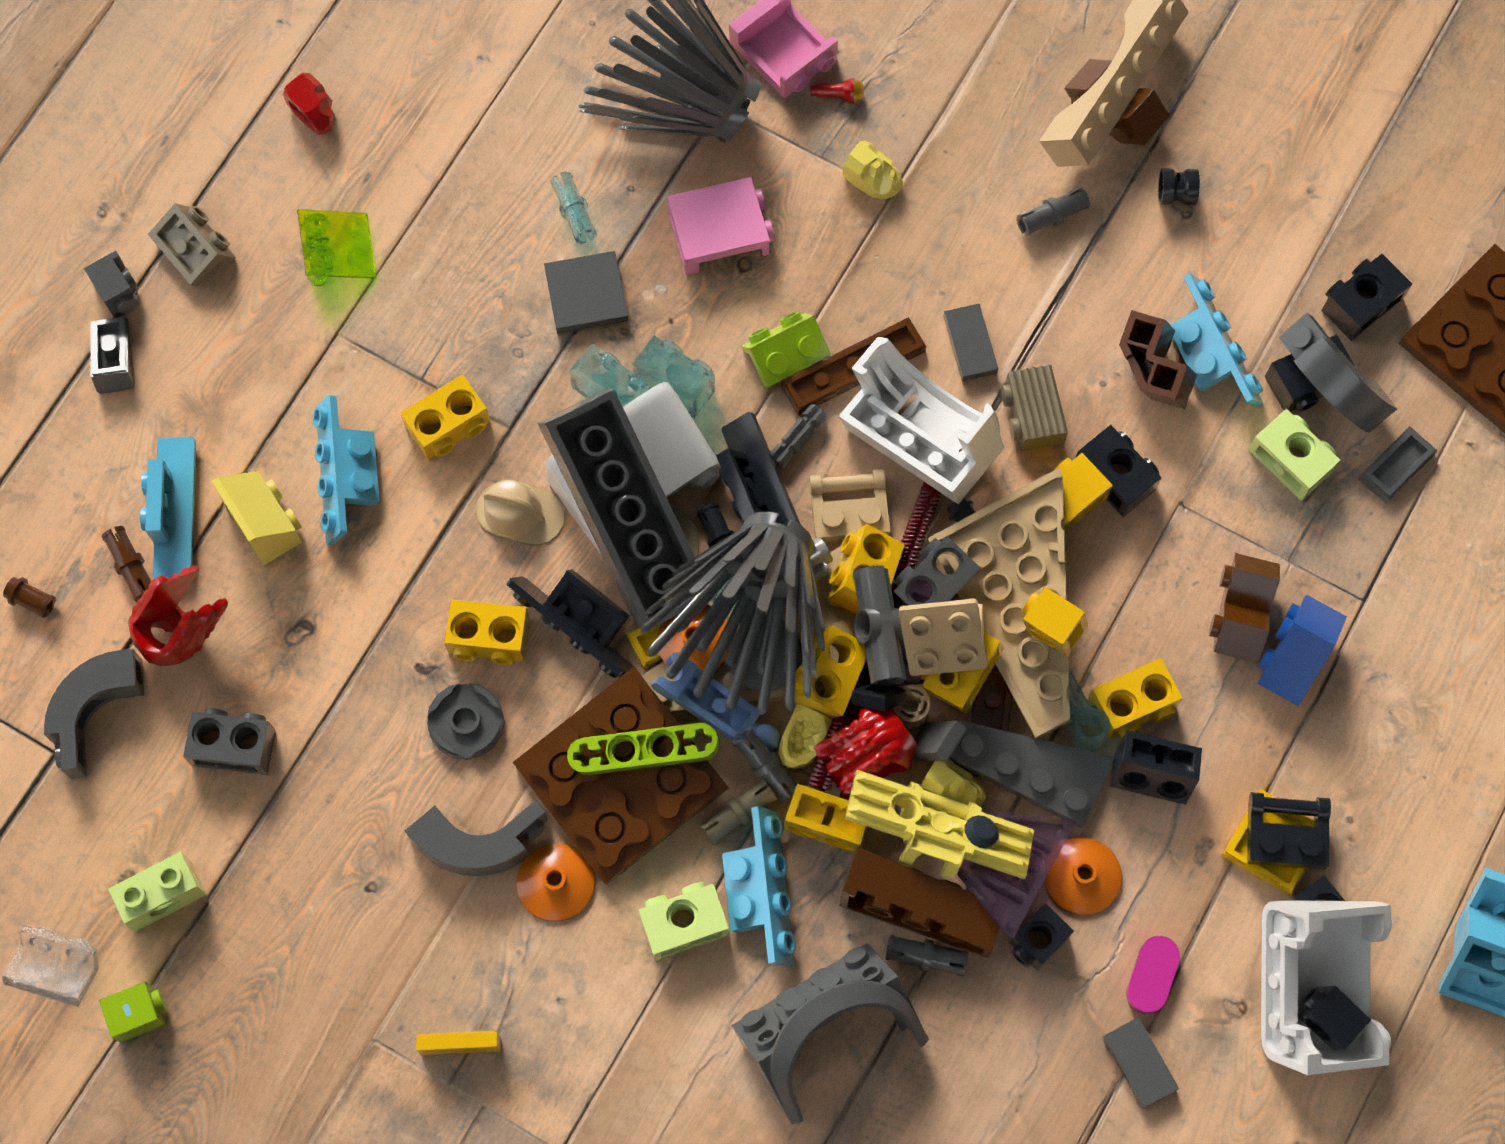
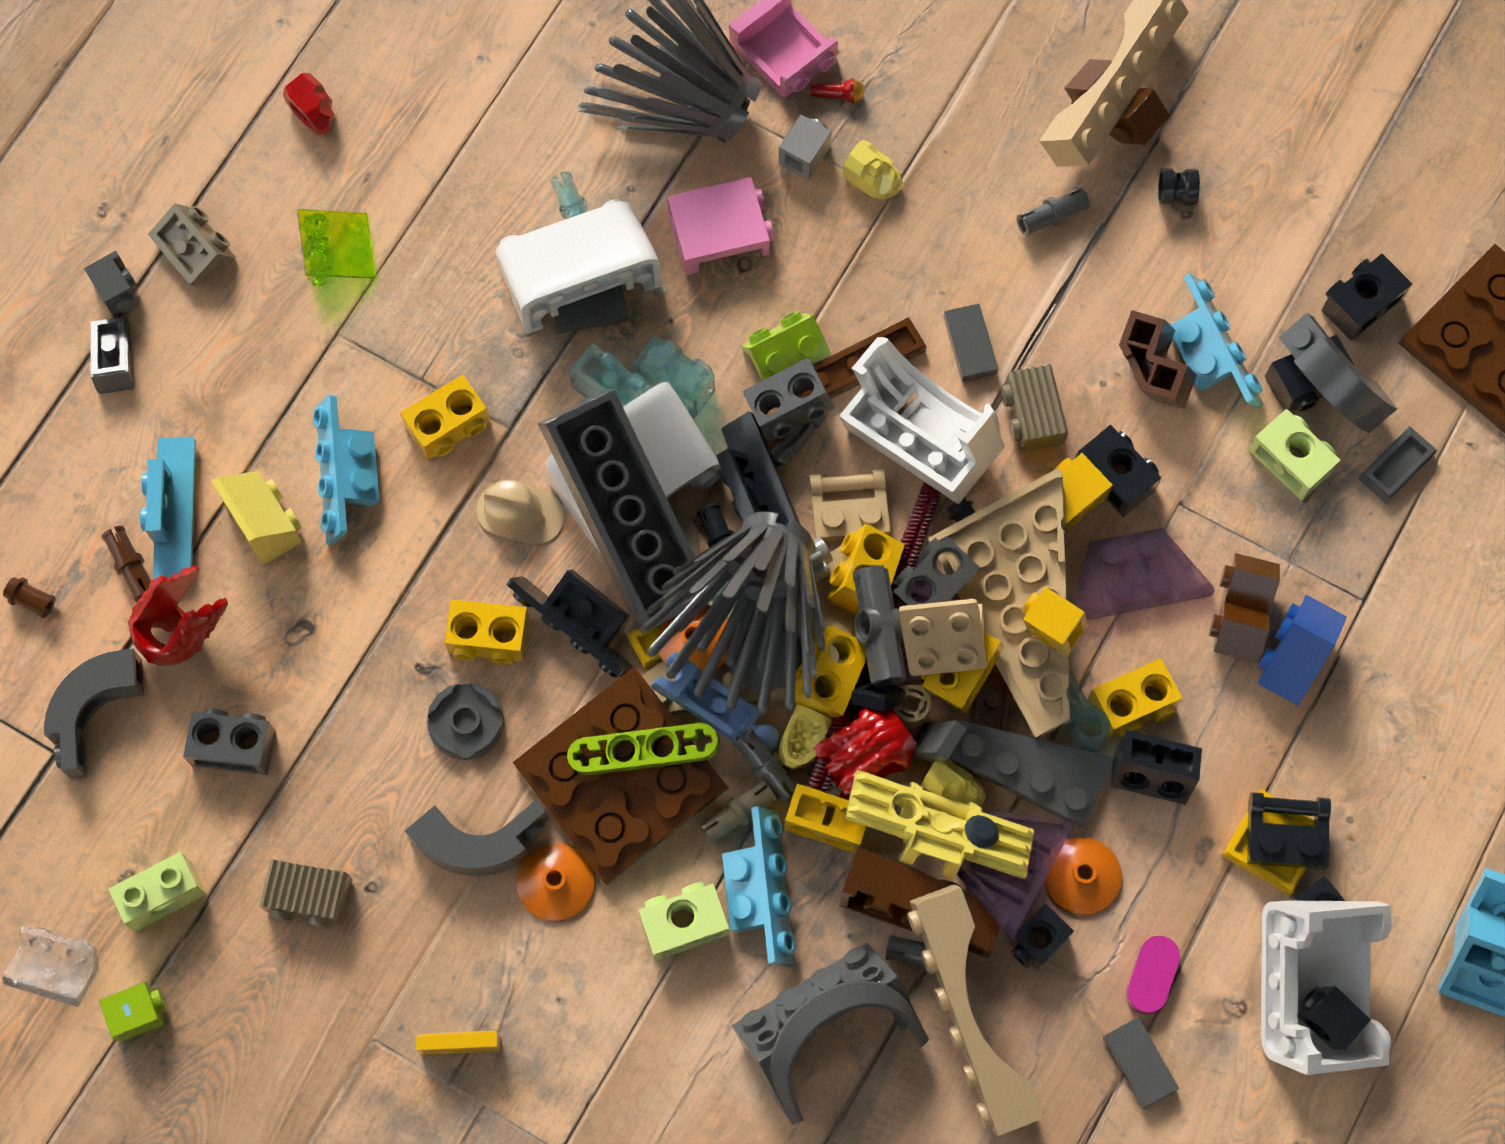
(306, 894): none -> dark tan brick
(576, 261): none -> white windscreen
(785, 391): none -> dark grey brick
(805, 146): none -> light grey brick
(946, 930): none -> tan arch
(1137, 574): none -> clear purple wing

